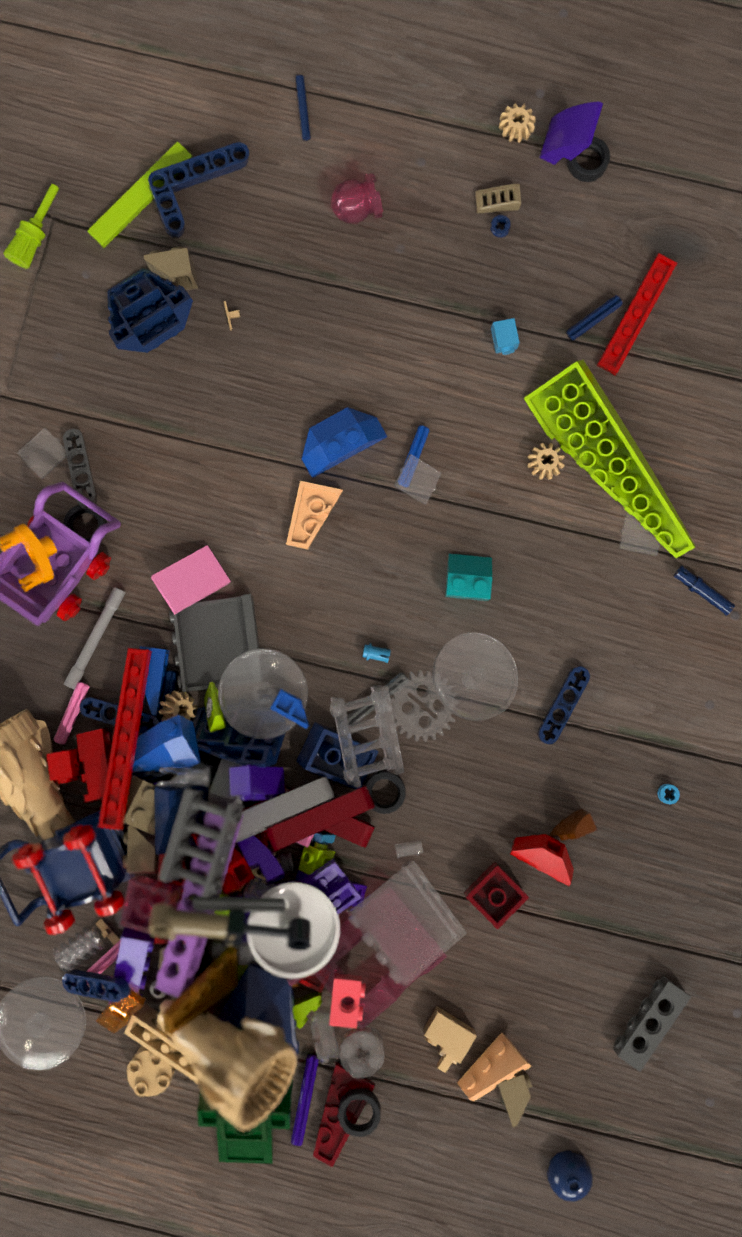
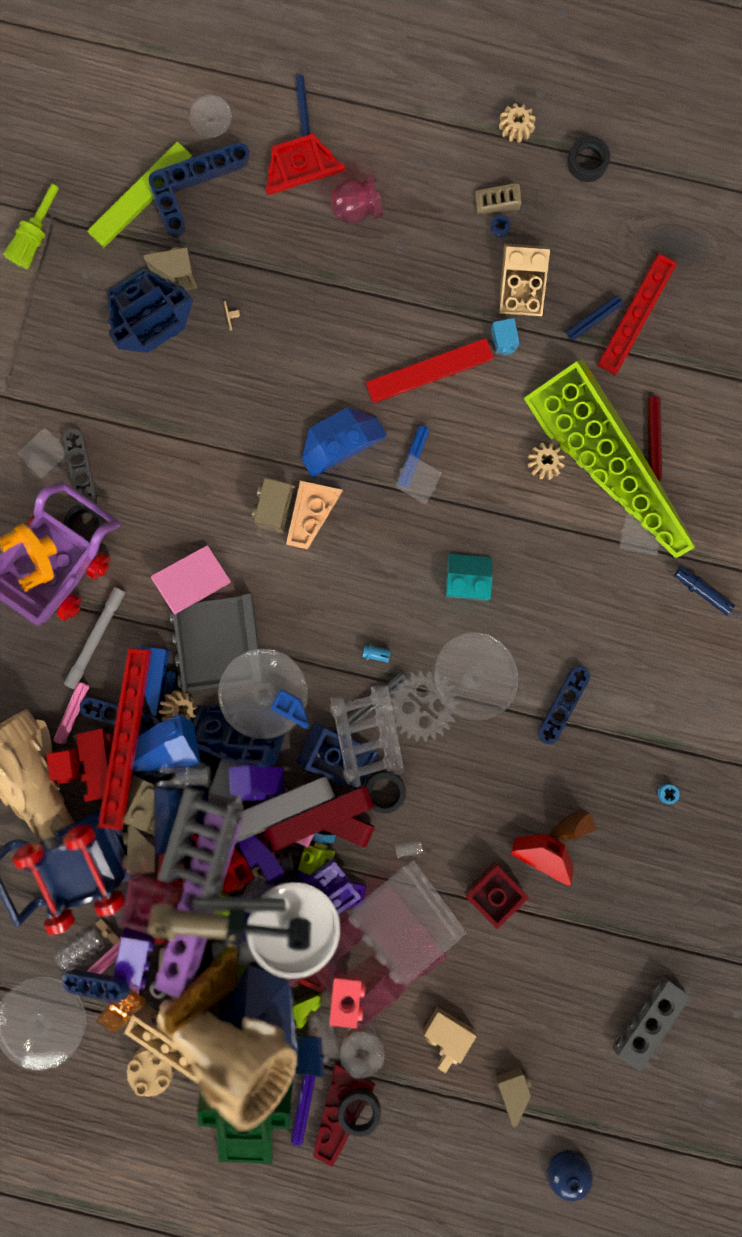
(210, 107): none -> clear dish
(213, 711): lime slope -> none
(273, 505): none -> dark tan brick
(300, 163): none -> red wing
(310, 1056): none -> dark blue piece
(429, 370): none -> red tile
(495, 1065): light nougat wing -> none
(524, 279): none -> tan slope
(571, 132): dark purple slope -> none
(654, 436): none -> dark red axle

